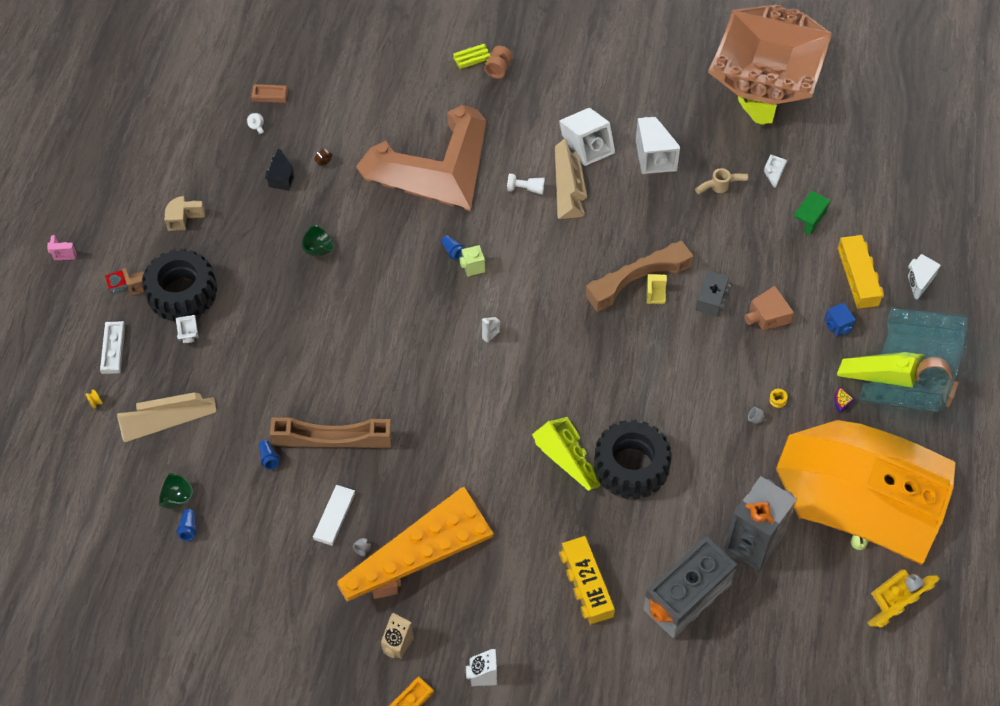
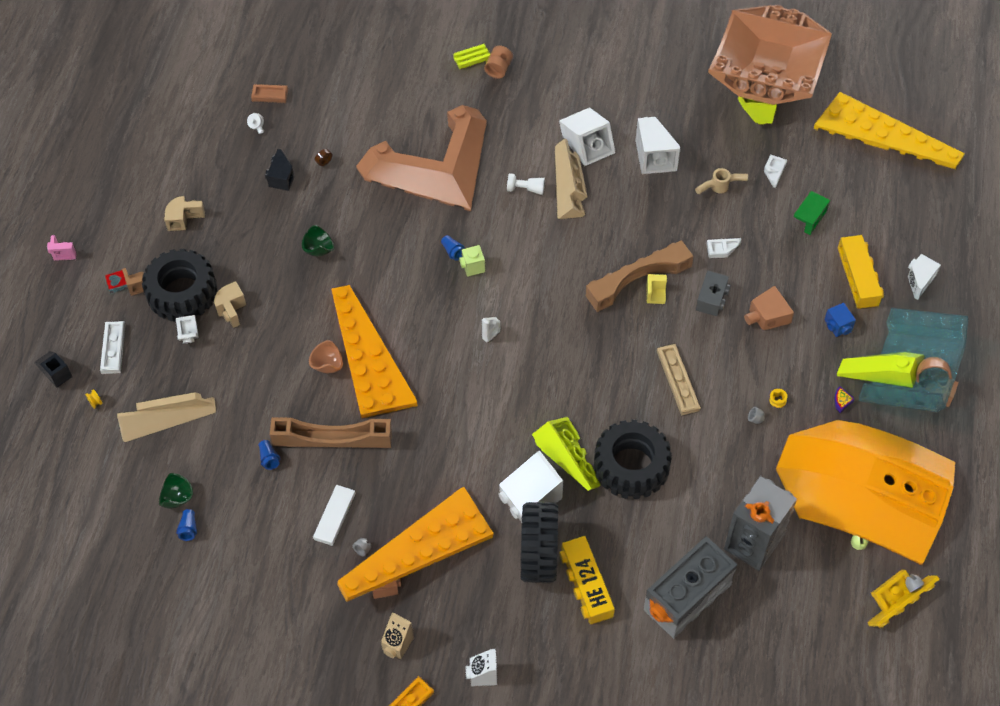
(54, 368): none -> black slope
(227, 301): none -> tan brick
(326, 358): none -> nougat helmet
(374, 373): none -> light orange wing
(531, 483): none -> white slope
(539, 542): none -> black tyre
(678, 379): none -> tan tile
(722, 247): none -> white tile
(877, 129): none -> yellow wing

